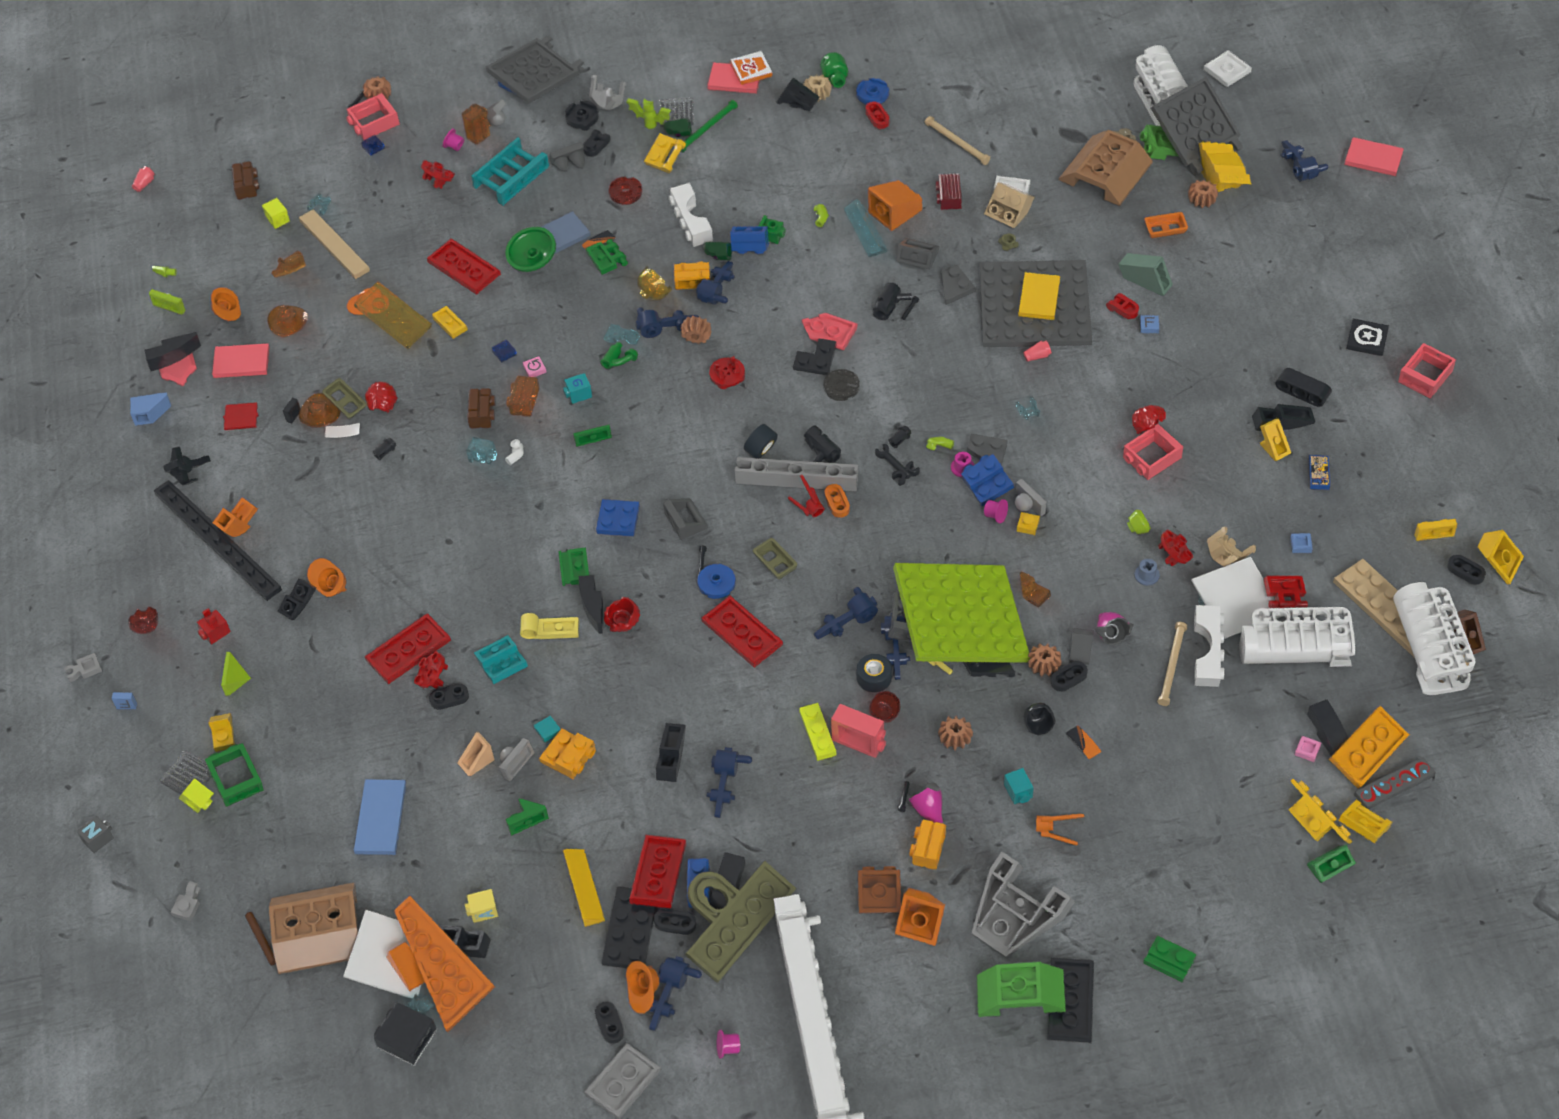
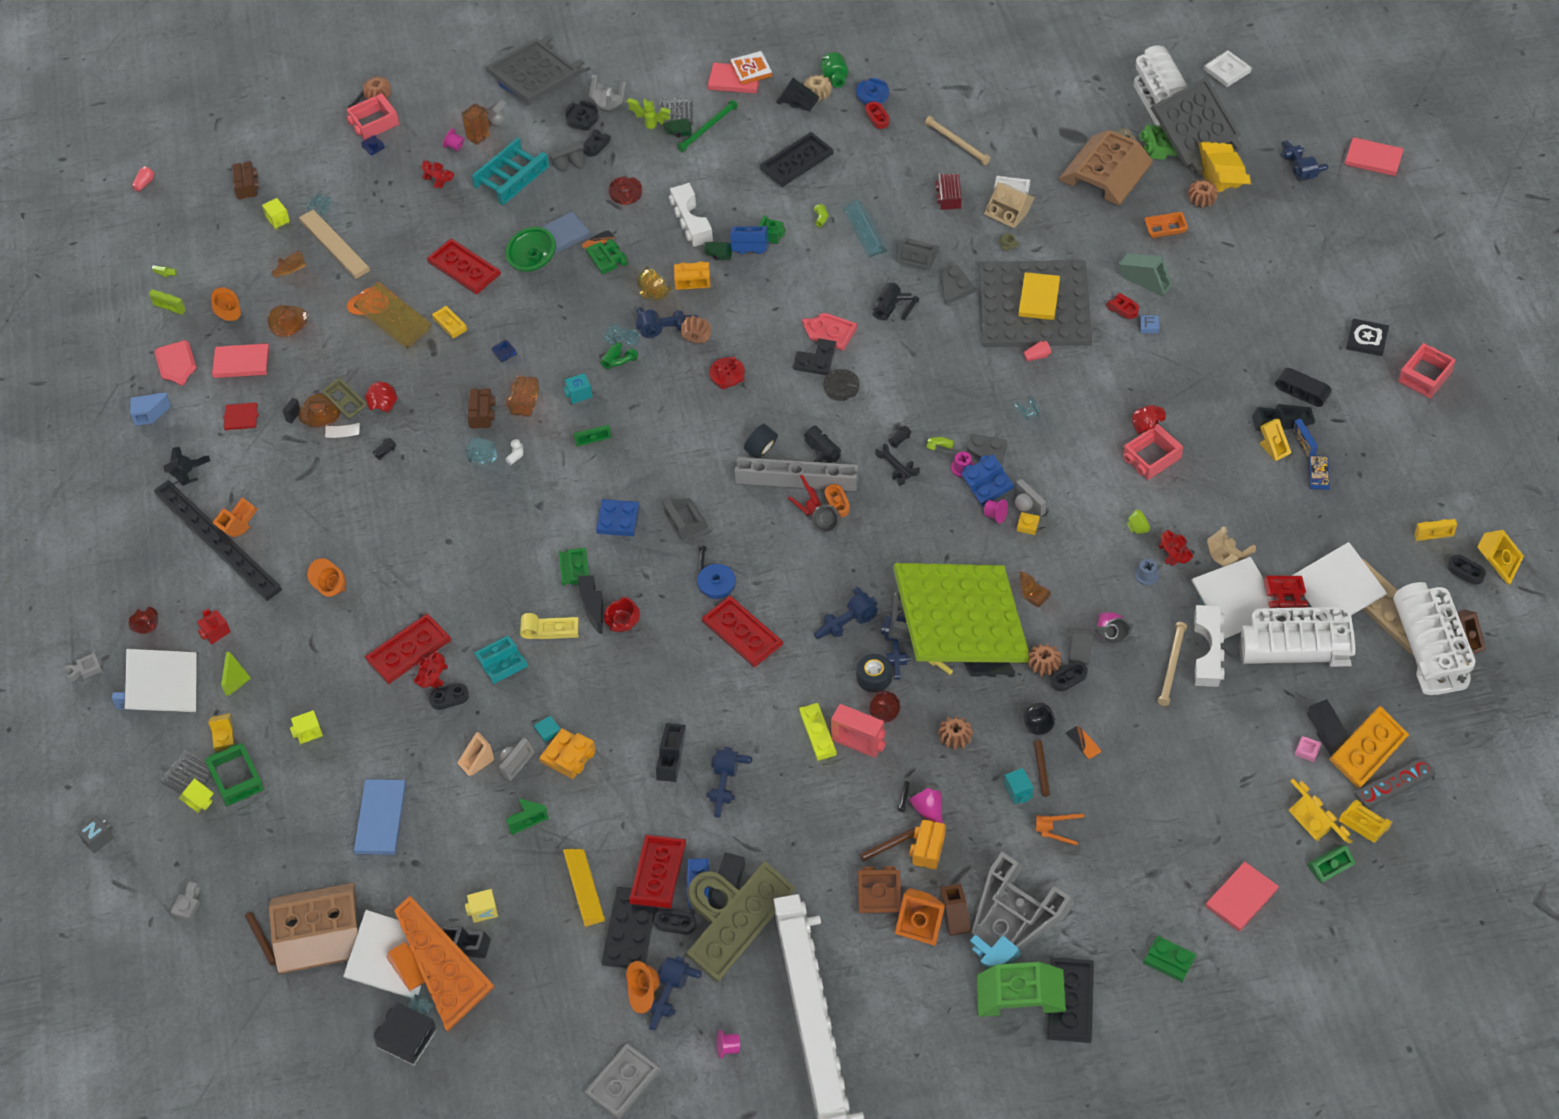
(160, 680): none -> white piece
(172, 350): black slope -> none
(295, 602): black slope -> none
(306, 727): none -> neon yellow brick
(534, 367): bright pink tile -> none
(609, 1021): black plate -> none
(660, 151): yellow plate -> none
(711, 291): dark blue piece -> none
(782, 557): olive piece -> none
(796, 159): none -> black plate
(826, 518): none -> dark grey hair
(887, 844): none -> reddish brown bar
(893, 203): orange slope -> none
(955, 909): none -> reddish brown slope
(1001, 953): none -> medium azure brick
(1042, 768): none -> reddish brown bar
(1242, 896): none -> coral tile
(1301, 543): medium blue tile -> none
(1304, 438): none -> blue tile
(1340, 581): none -> white piece

